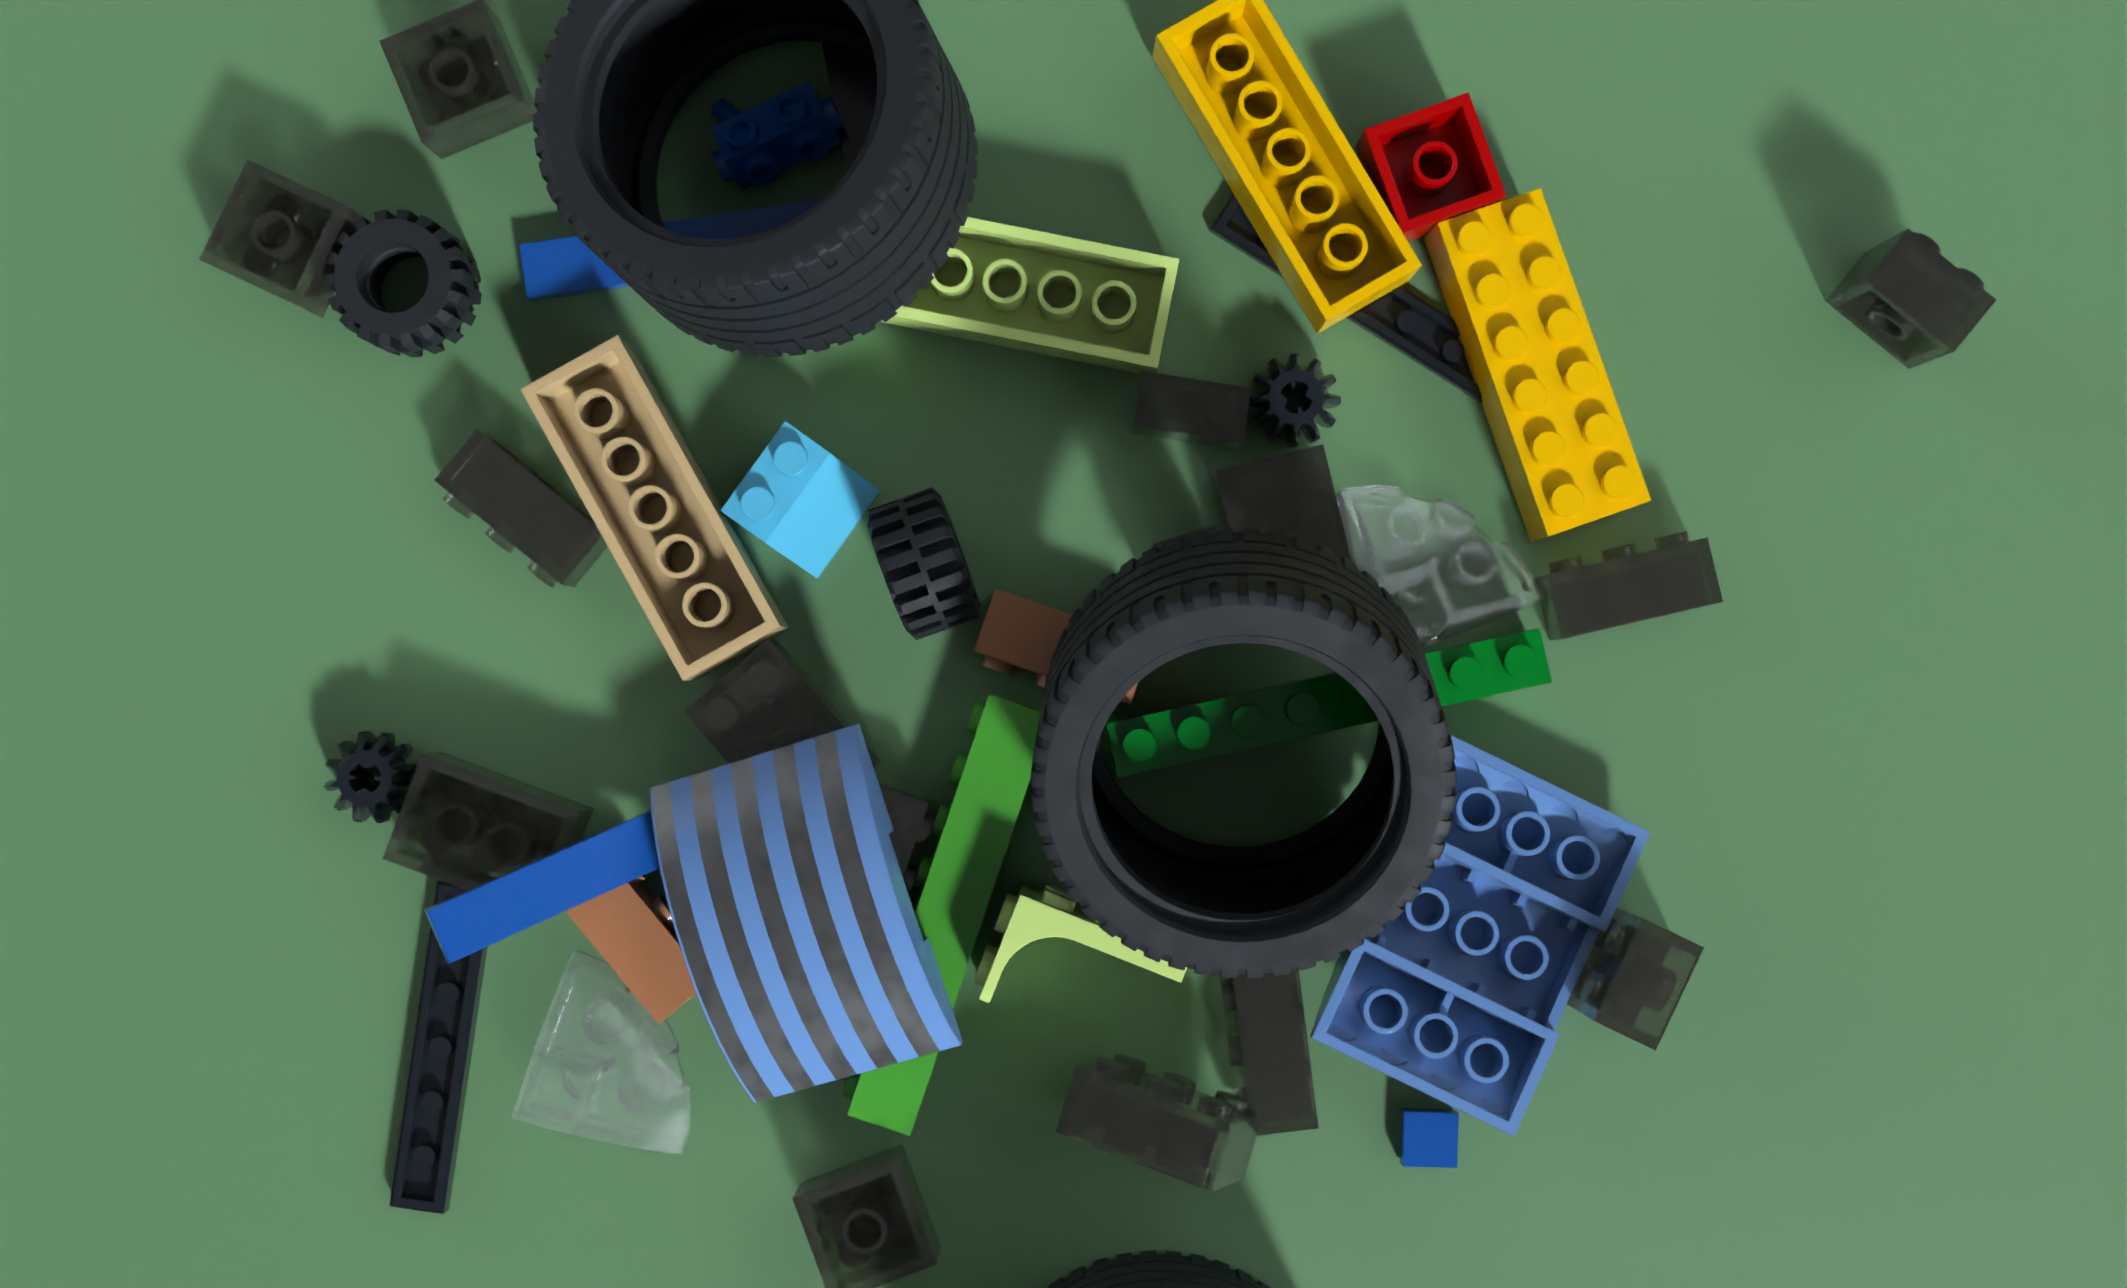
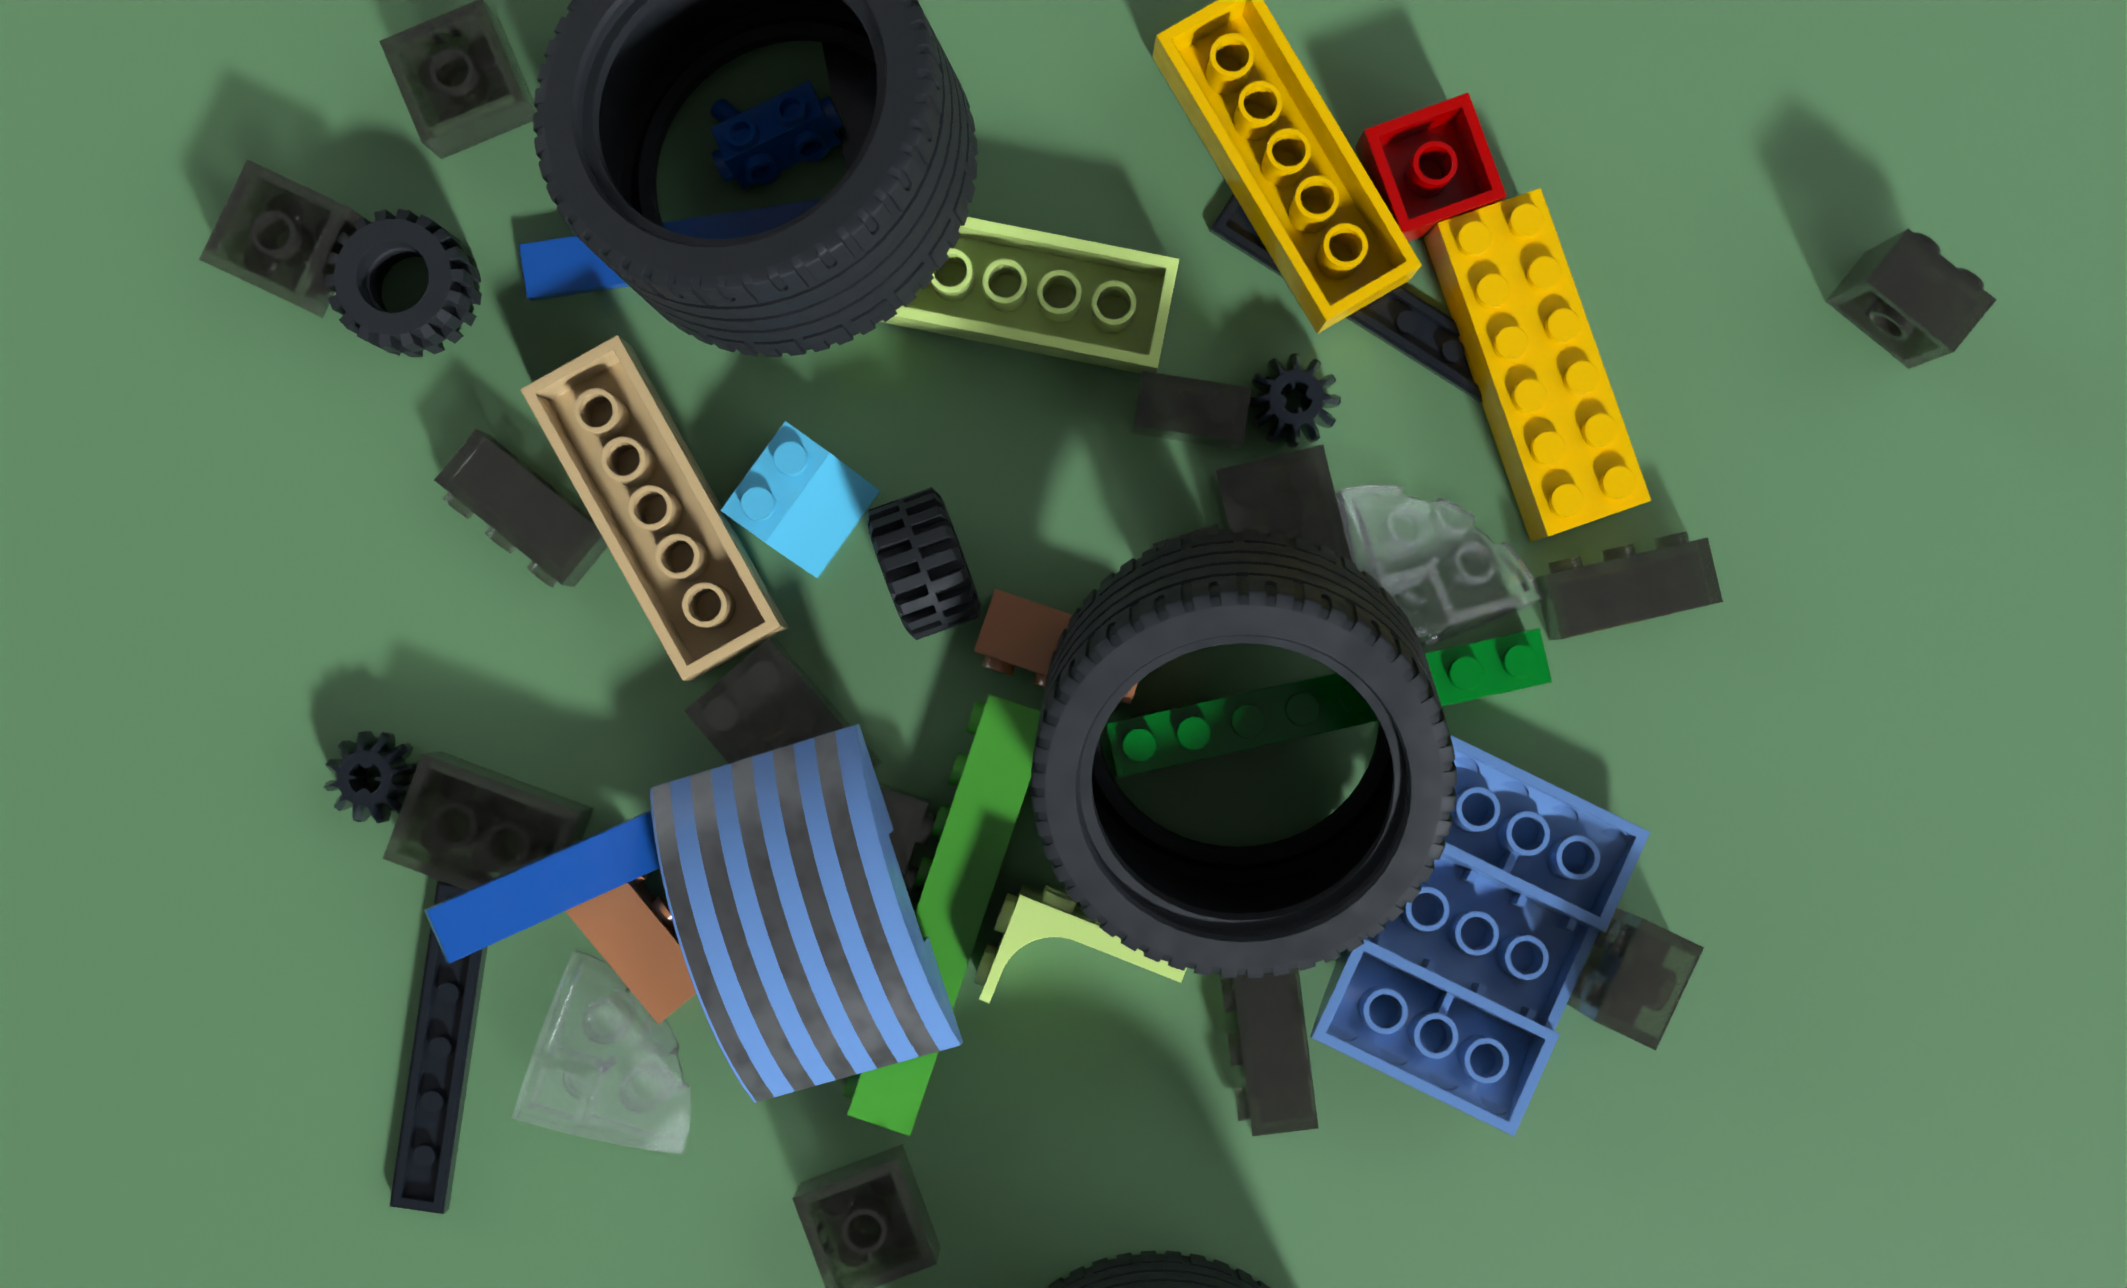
(1160, 1121): clear smoke brick -> none
(1429, 1137): blue tile -> none

